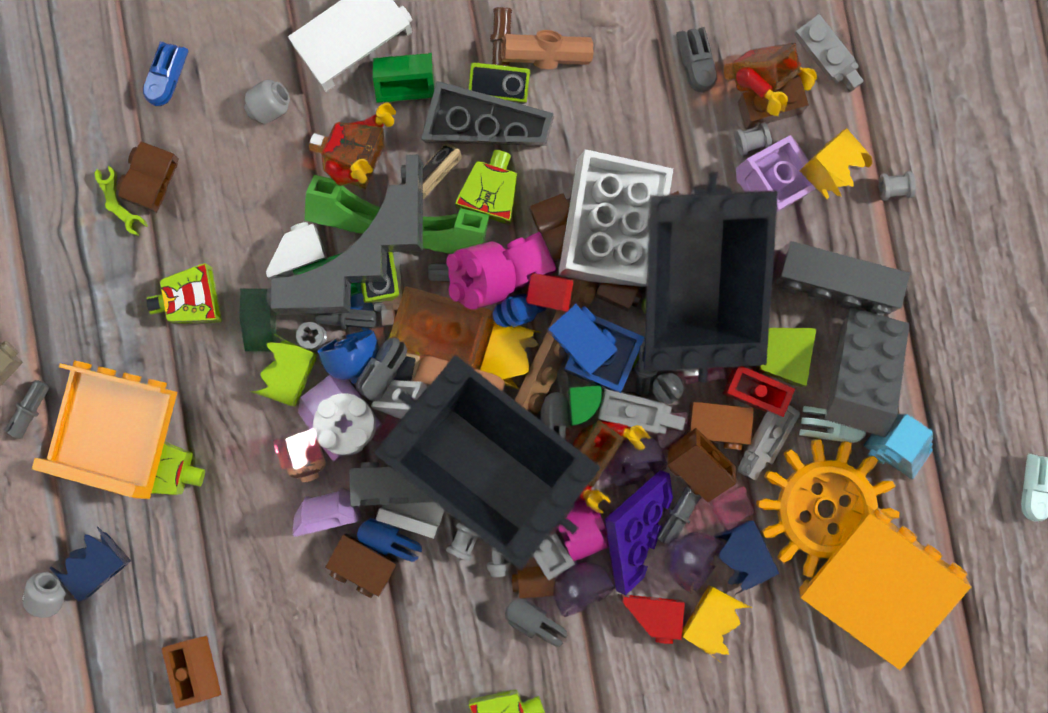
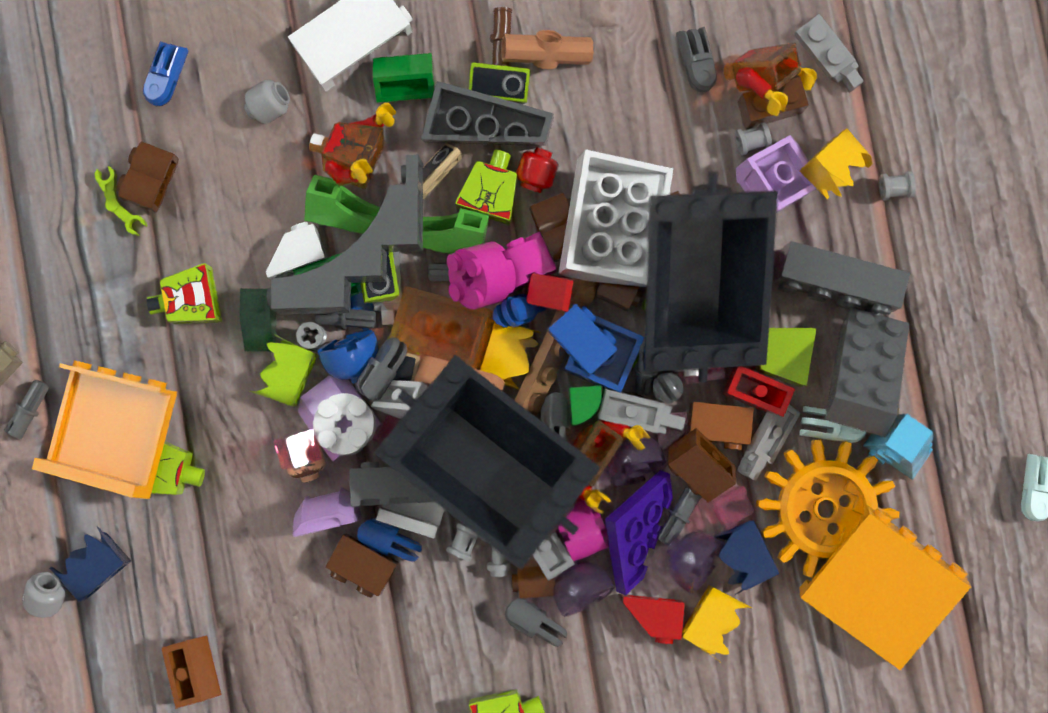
(537, 170): none -> red head

